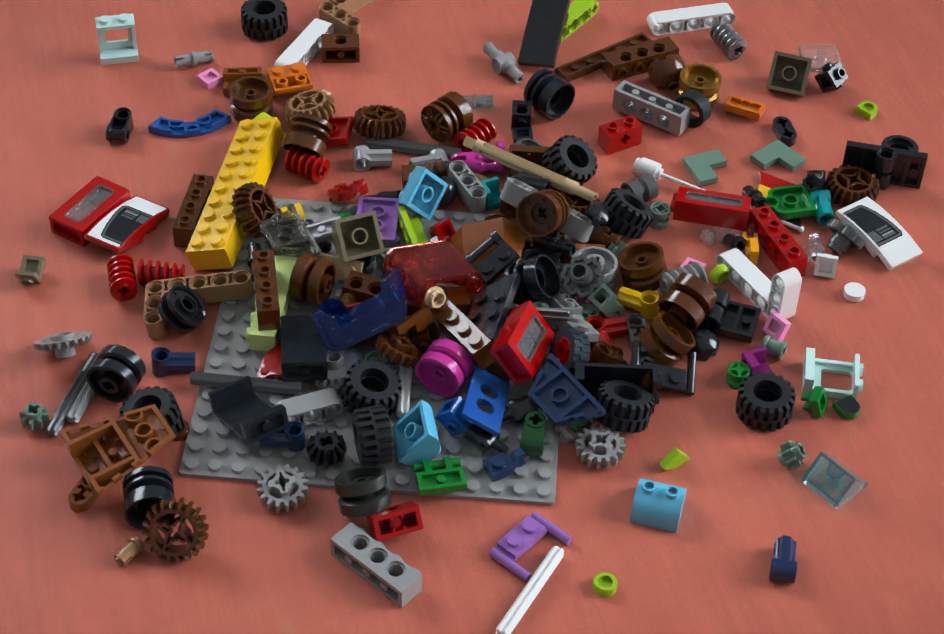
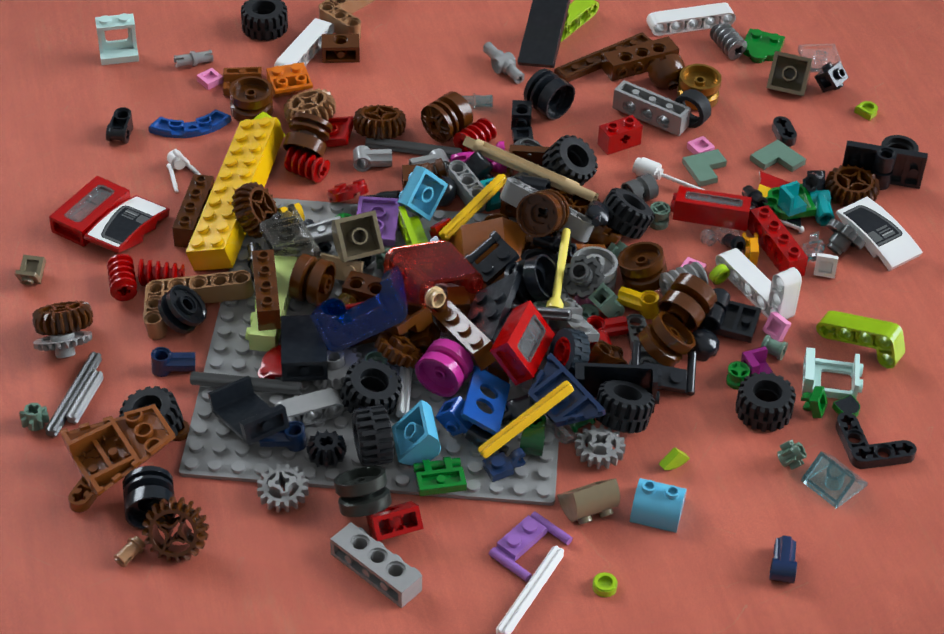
(62, 318): none -> reddish brown gear
(116, 373): black wheel -> none
(178, 161): none -> white plant
(473, 207): none -> yellow axle
(479, 166): none -> black piece
(525, 419): none -> yellow axle
(555, 301): none -> light yellow piece
(590, 500): none -> dark tan brick
(700, 145): none -> bright pink tile
(744, 107): orange plate -> none
(762, 45): none -> green plate
(789, 199): none -> teal panel
(854, 292): white tile -> none
(865, 455): none -> black beam
(866, 332): none -> lime beam

